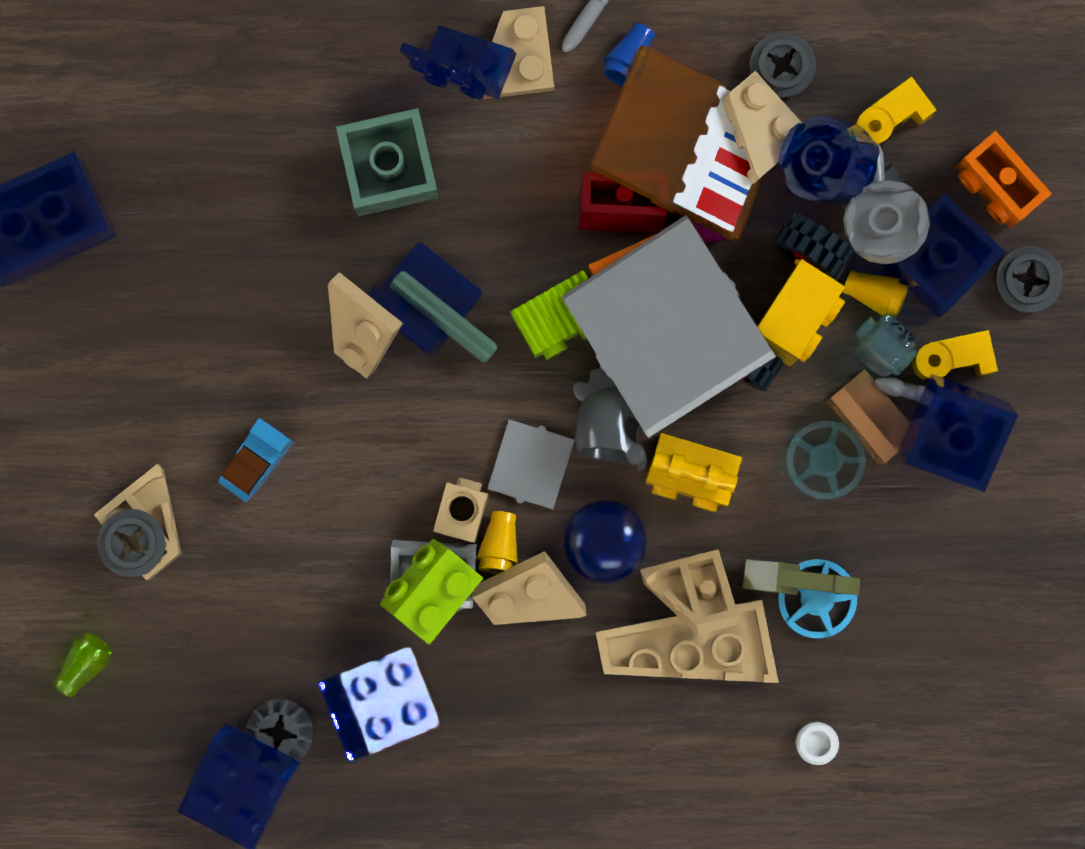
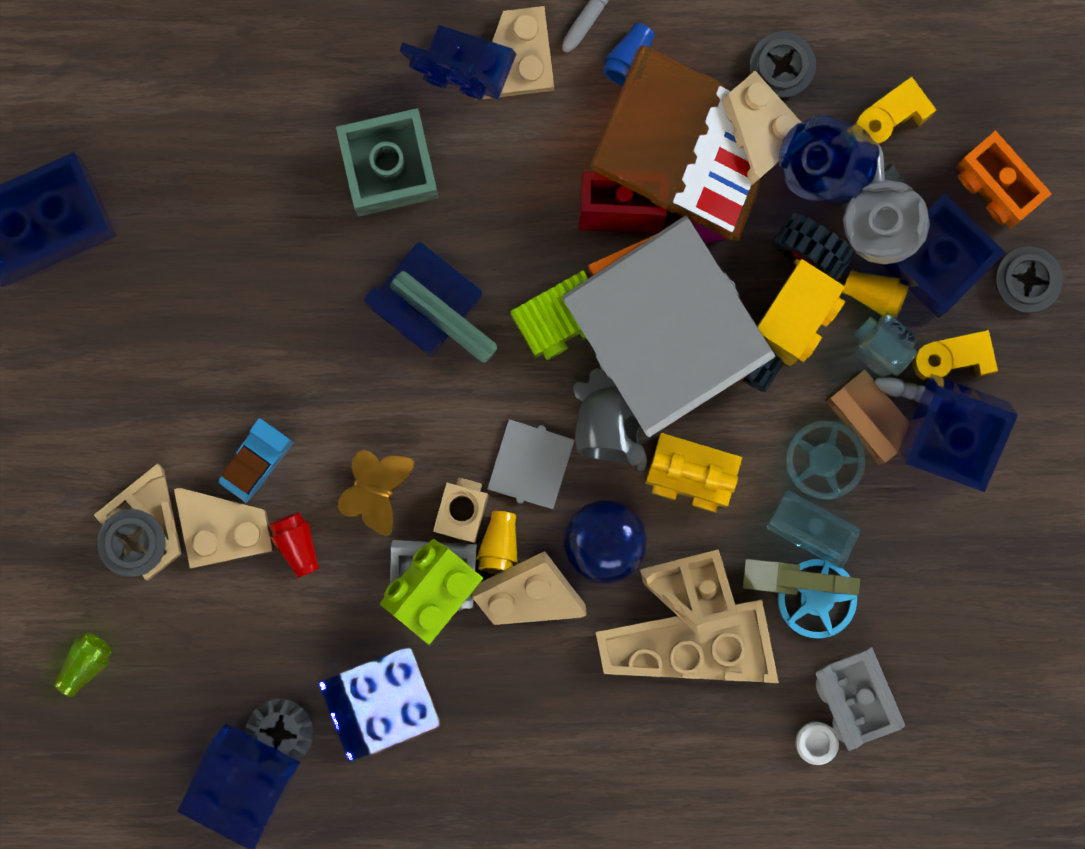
(220, 529): none -> tan wing
(295, 543): none -> red cone
(359, 326): tan wing -> none
(374, 488): none -> pearl gold animal
(813, 529): none -> clear light blue brick
(858, 699): none -> light grey bracket

